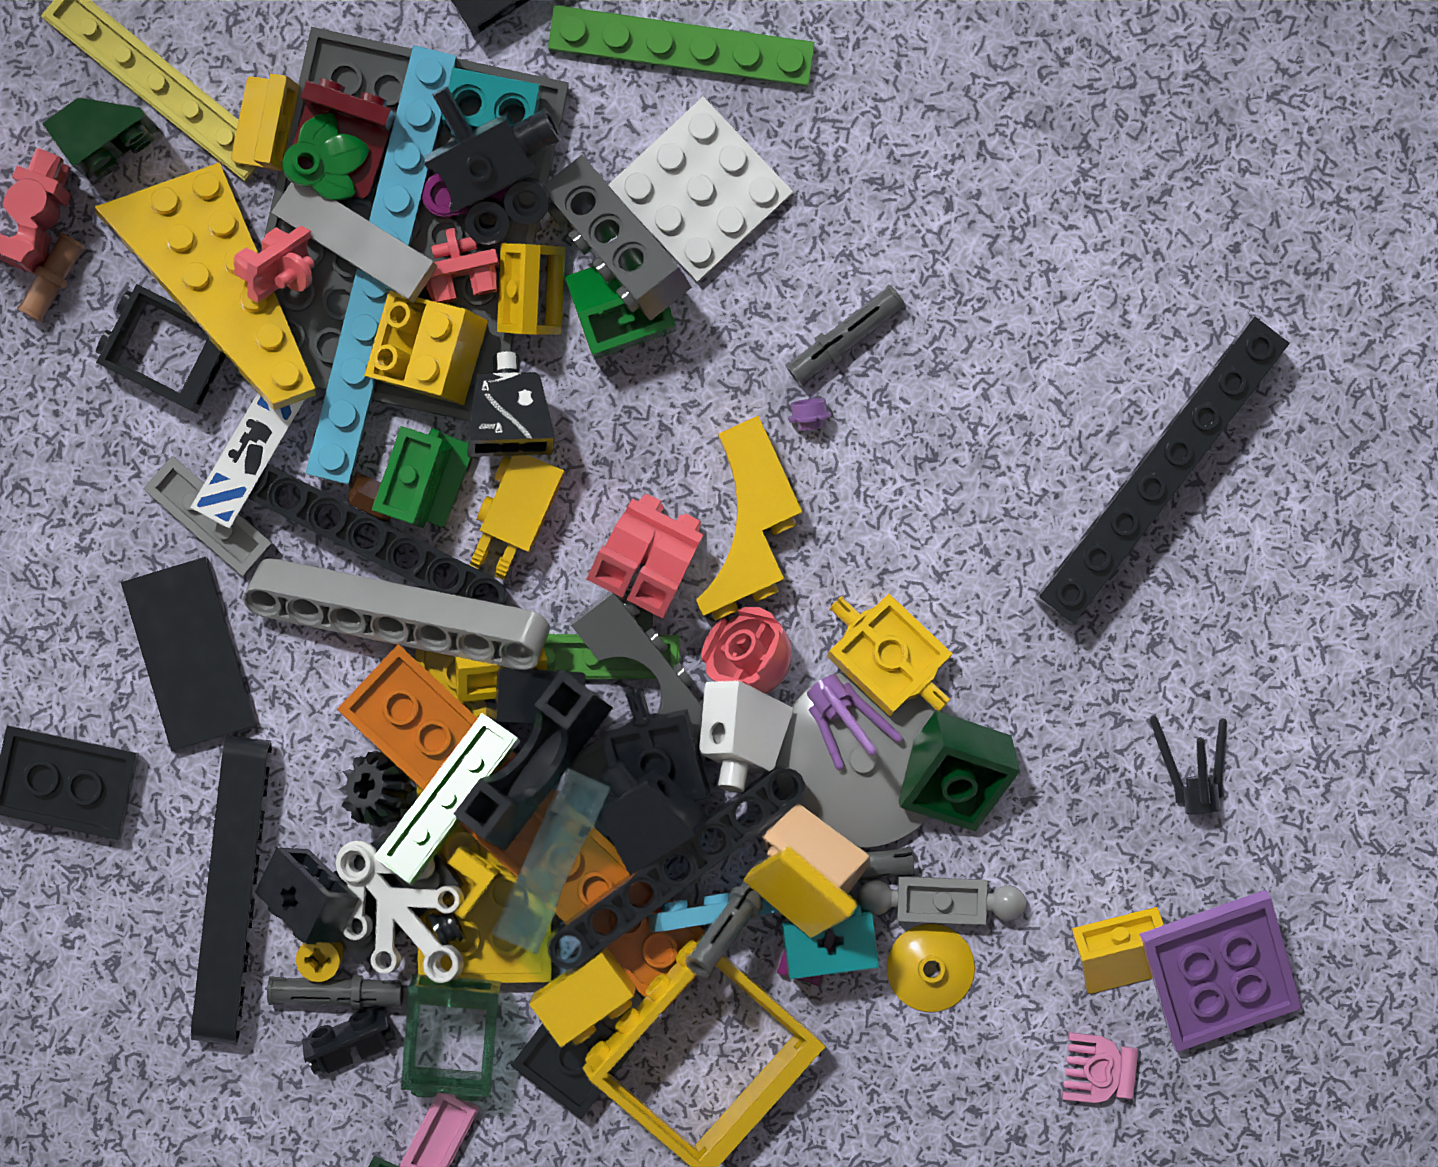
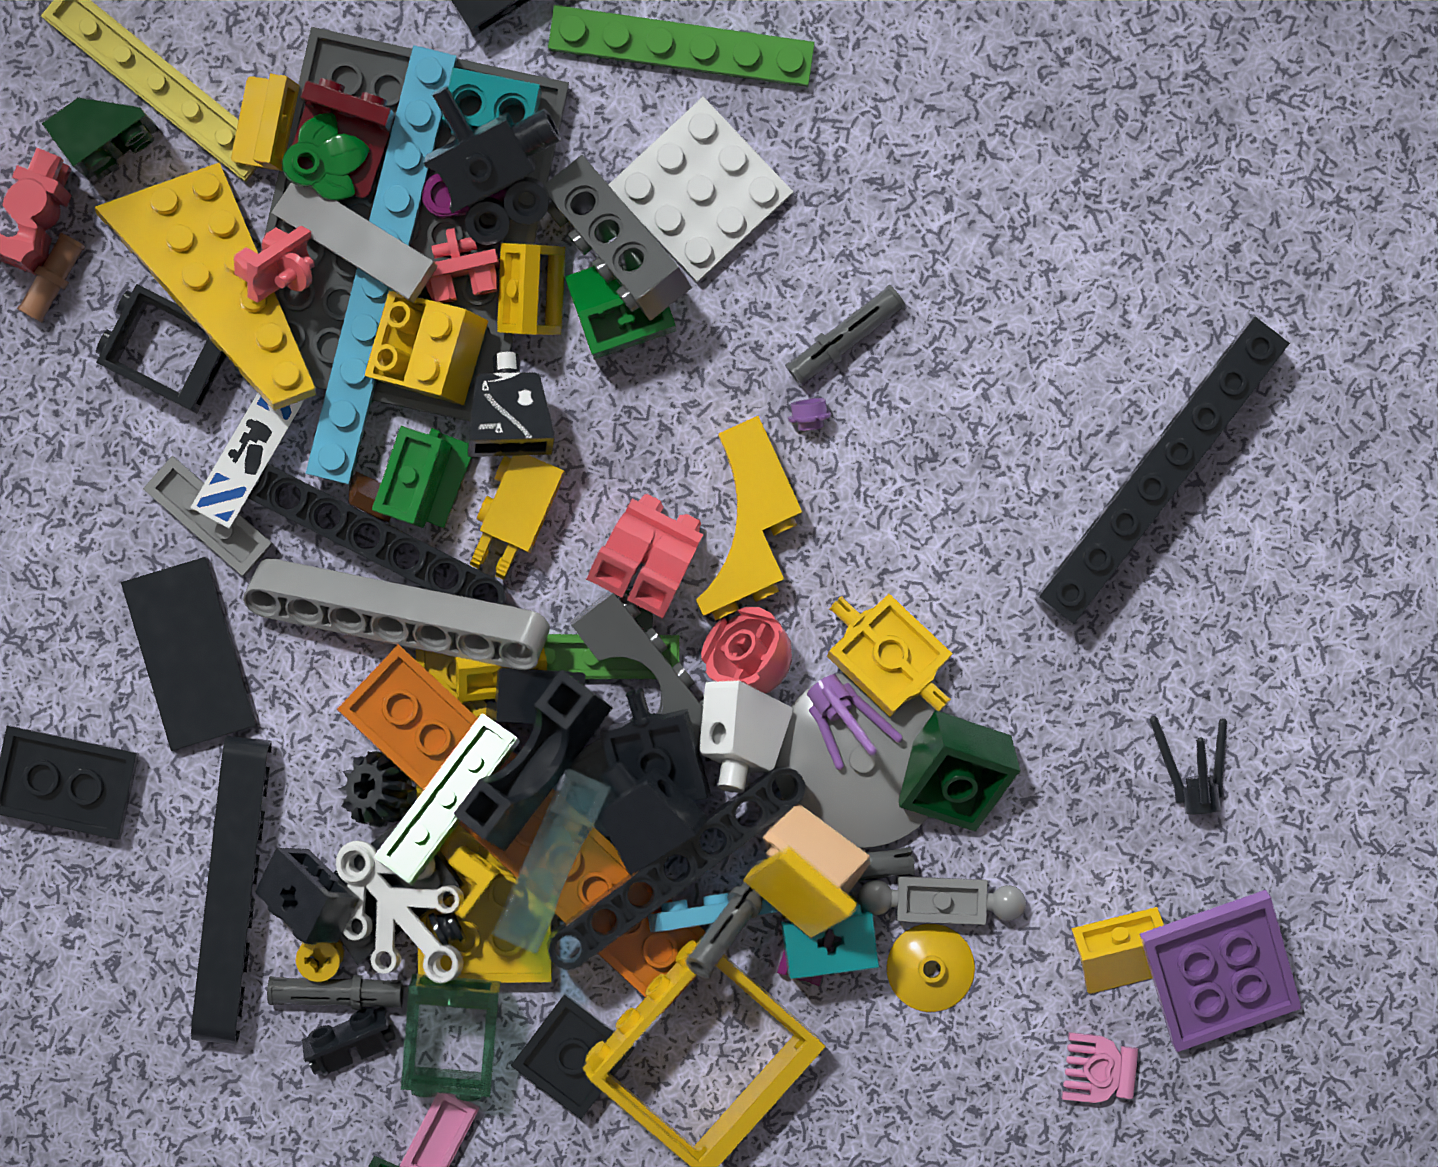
(583, 997): yellow brick -> none

